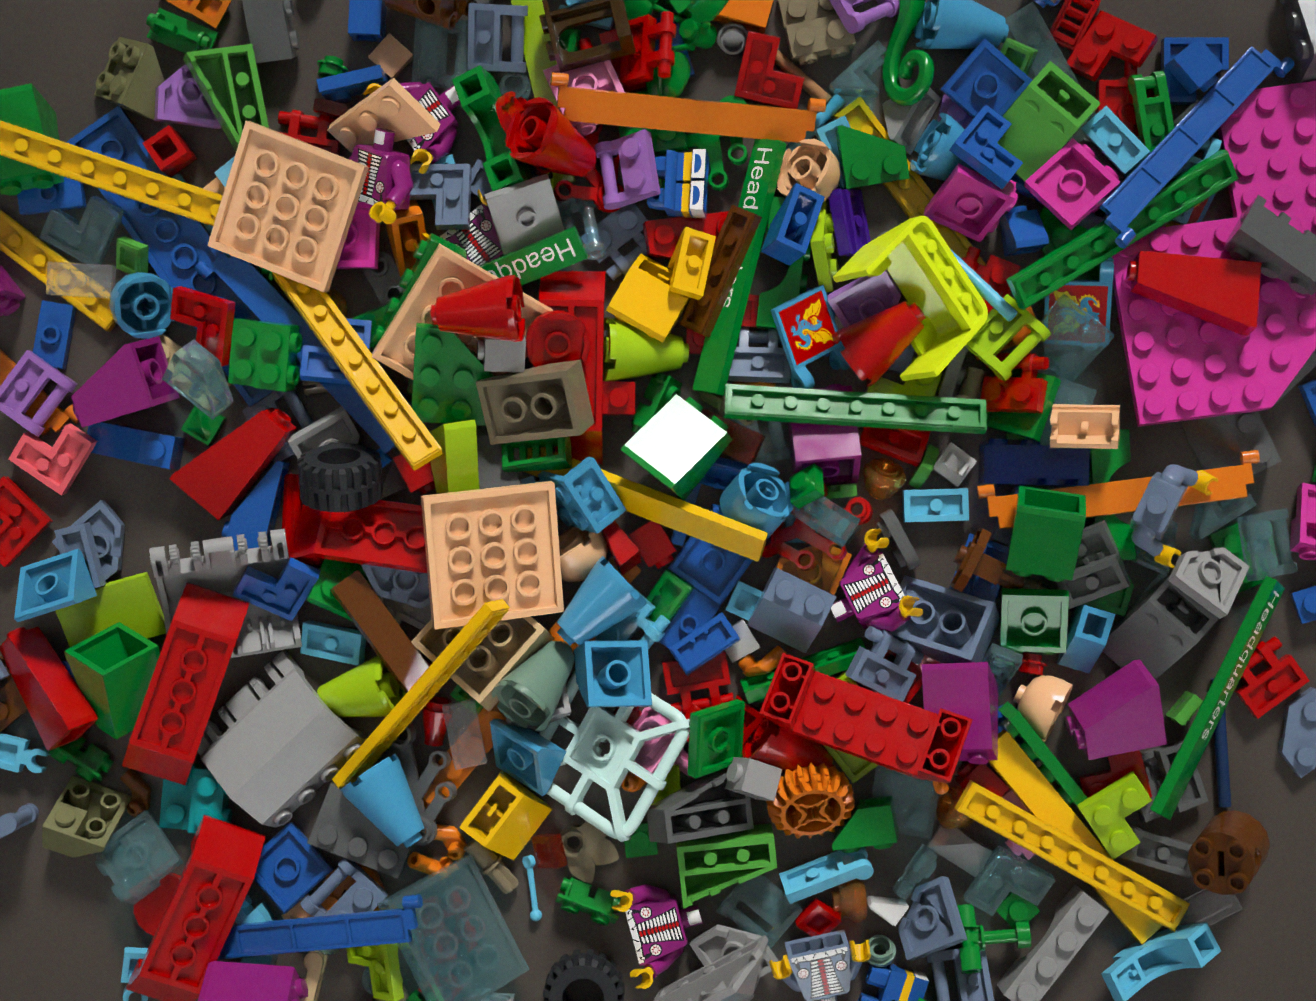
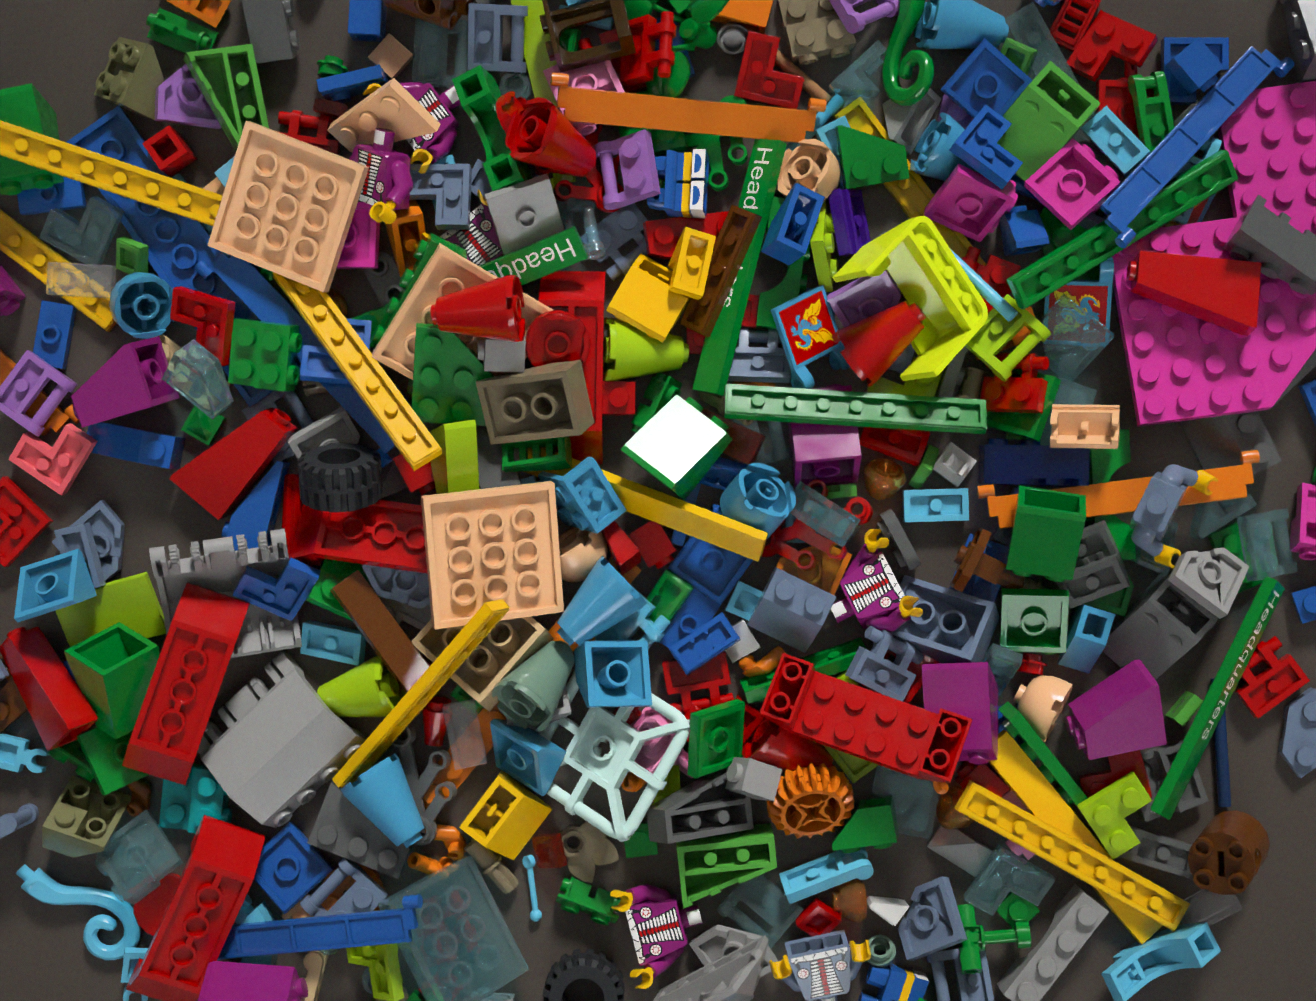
(49, 891): none -> medium azure plant
(106, 758): none -> green plate
(806, 486): green plate -> none
(920, 866): clear light blue plate -> none

